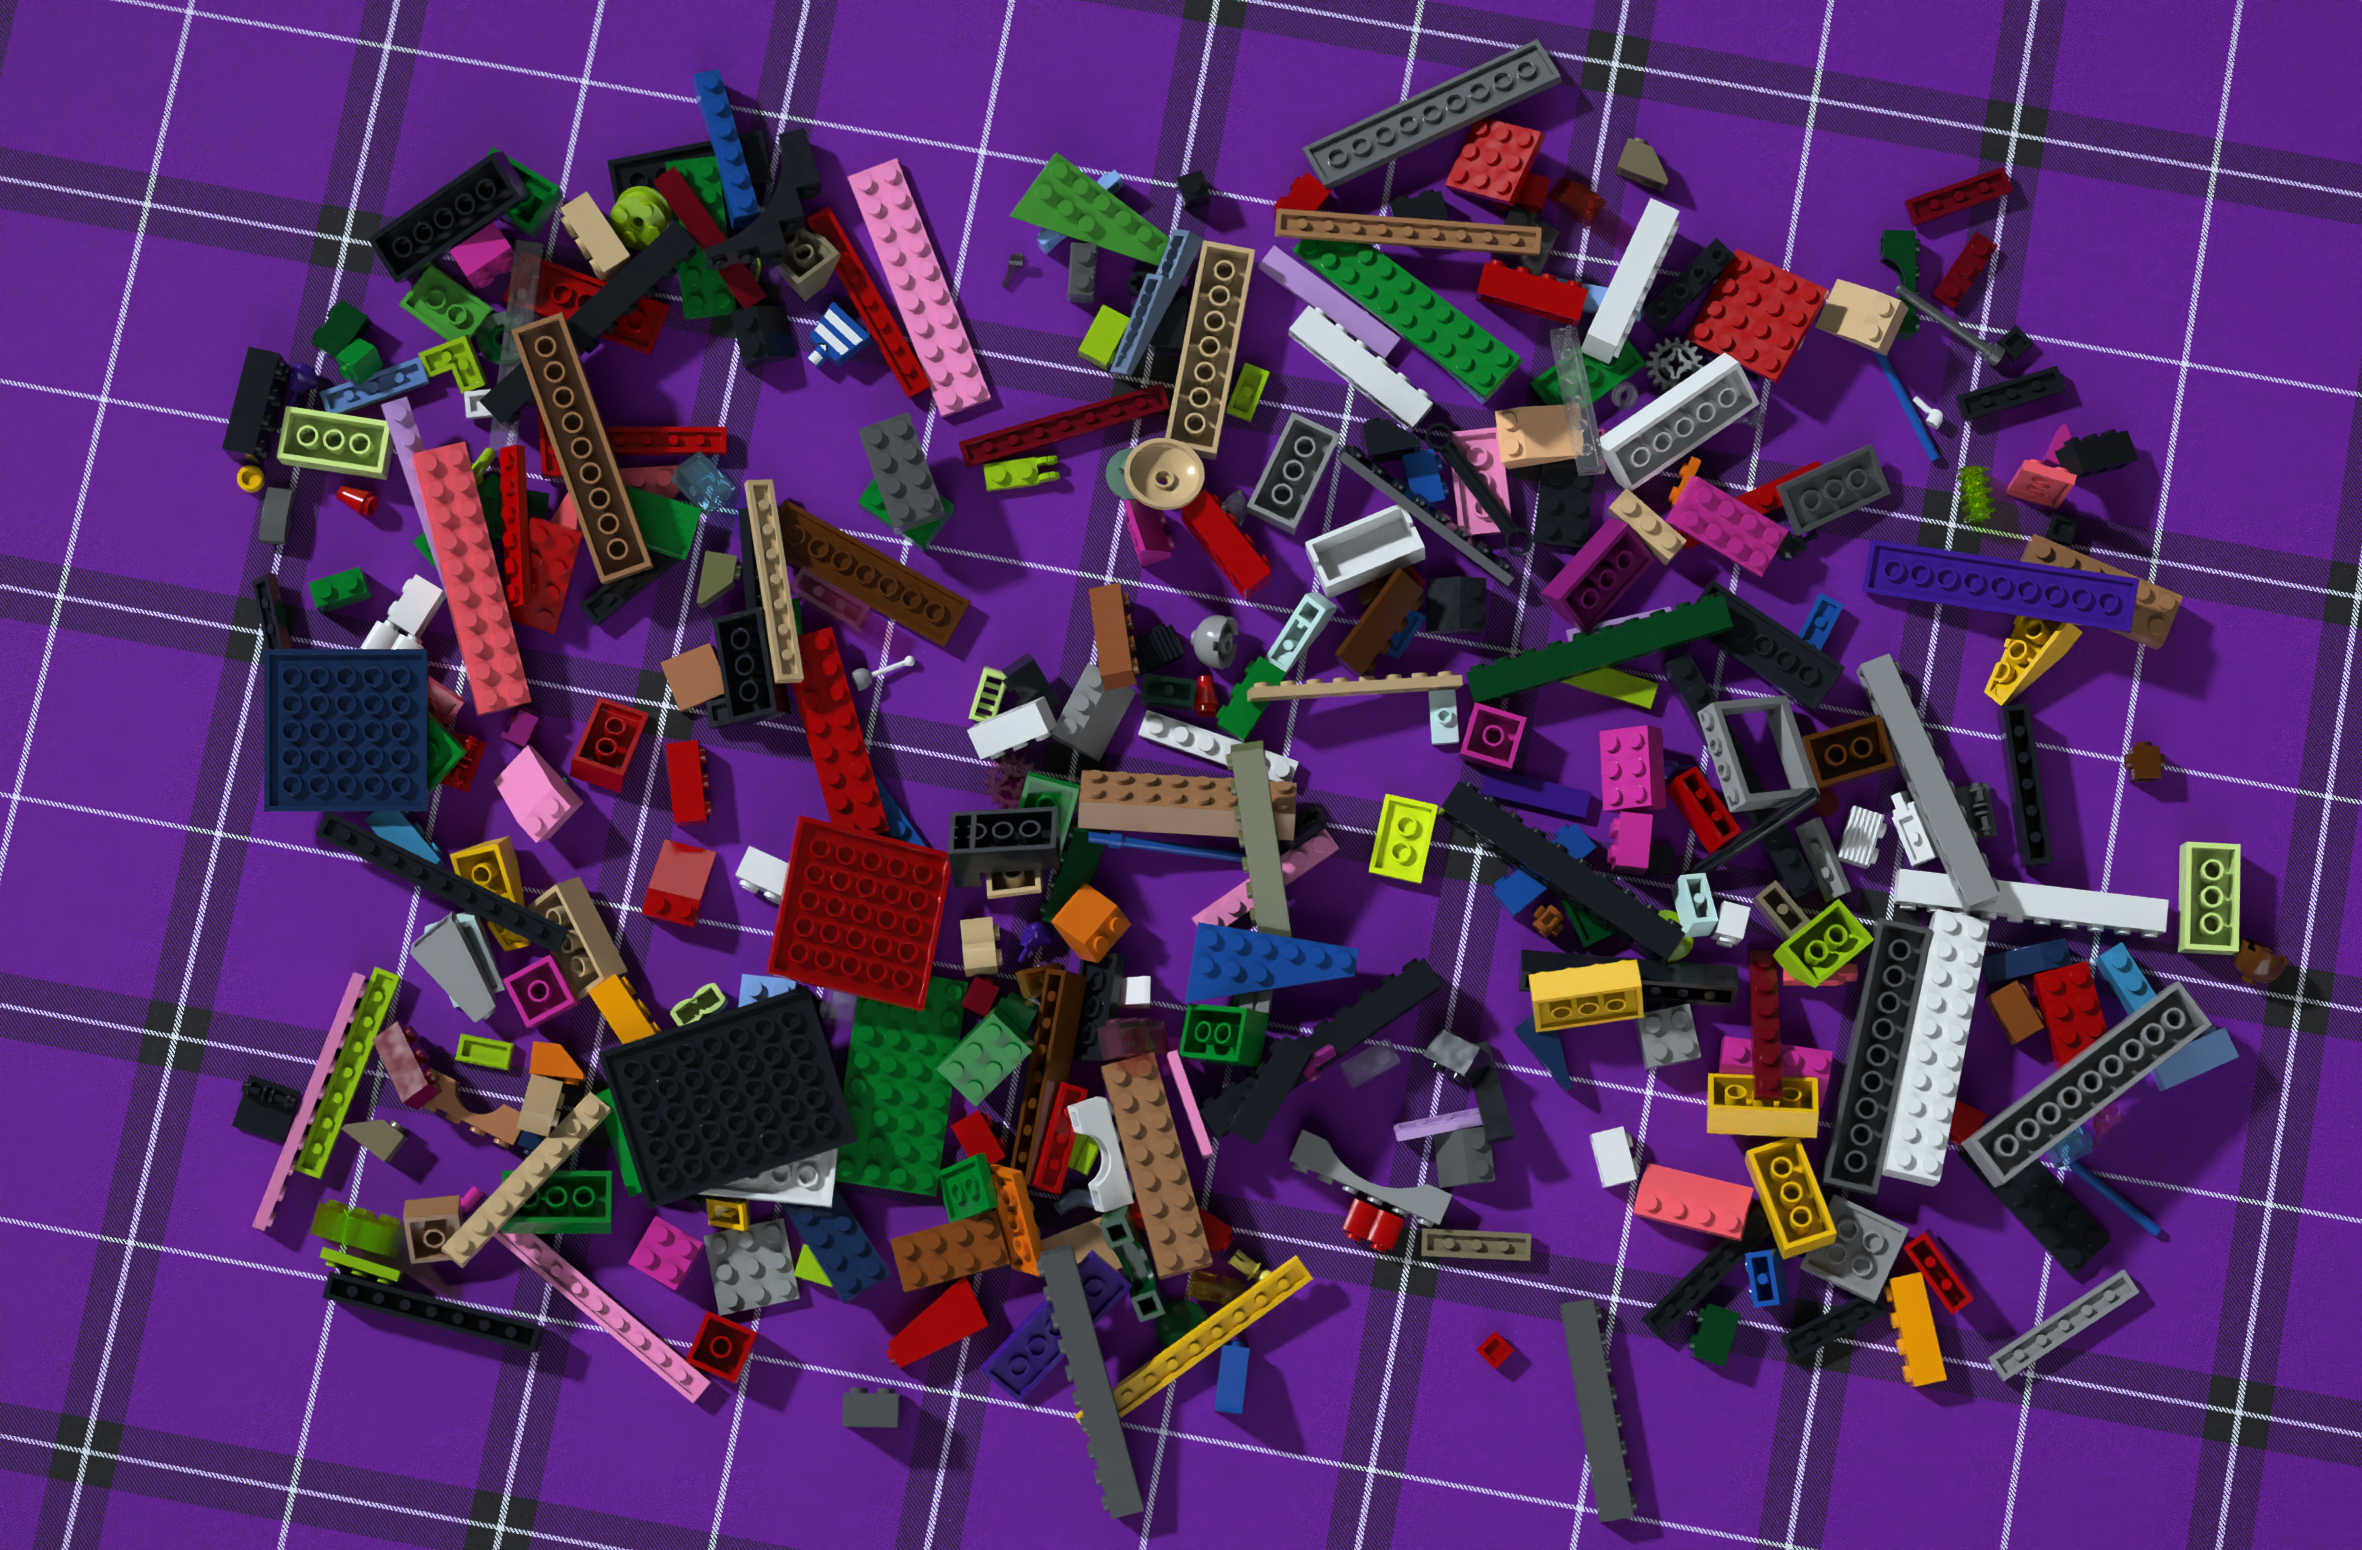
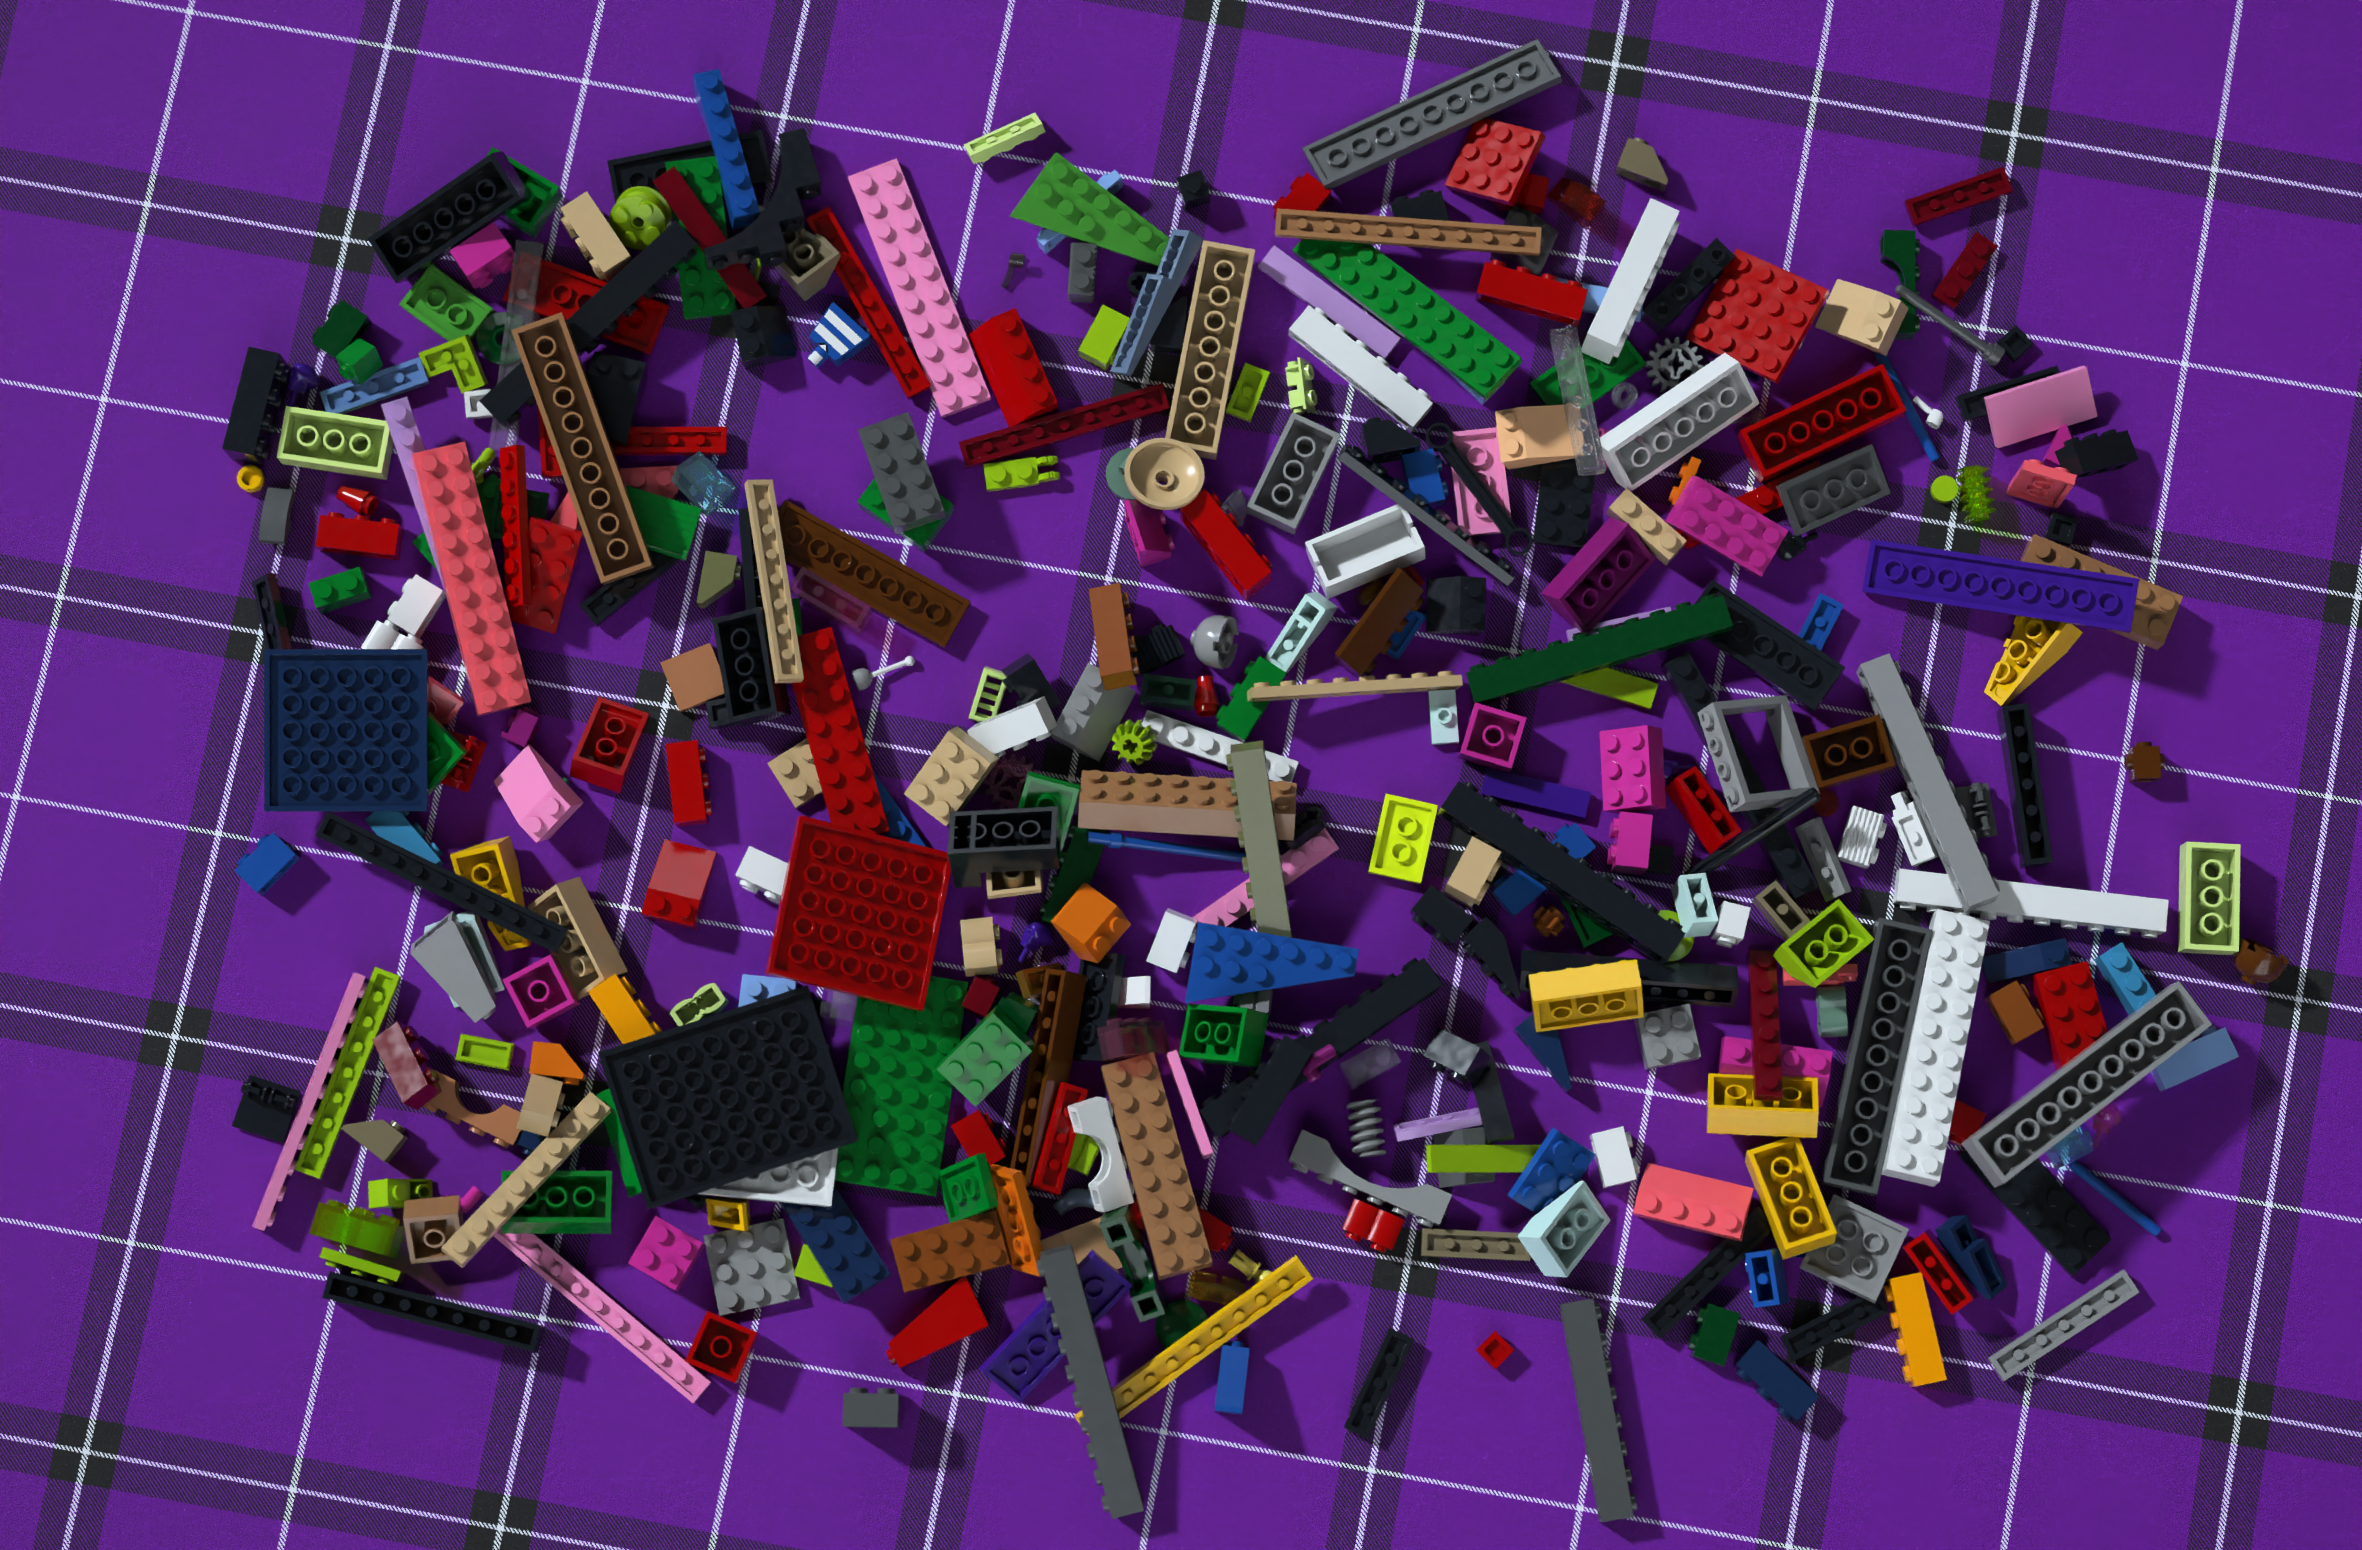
(266, 863): none -> blue brick
(359, 536): none -> red brick
(394, 1192): none -> lime slope
(617, 391): none -> black slope
(797, 774): none -> tan plate
(951, 775): none -> tan brick
(1004, 138): none -> yellowish green plate
(1013, 369): none -> red slope
(1134, 742): none -> lime gear
(1172, 941): none -> white brick
(1300, 374): none -> yellowish green hinge
(1365, 1128): none -> light grey piece
(1378, 1383): none -> black plate
(1440, 916): none -> black brick
(1469, 878): none -> tan brick
(1479, 1158): none -> lime tile
(1491, 950): none -> black slope
(1551, 1171): none -> blue plate
(1564, 1231): none -> light aqua slope
(1775, 1381): none -> dark blue brick
(1821, 423): none -> red brick
(1831, 1011): none -> sand green axle
(1944, 489): none -> lime tile
(1971, 1255): none -> dark blue slope
(2040, 406): none -> bright pink tile

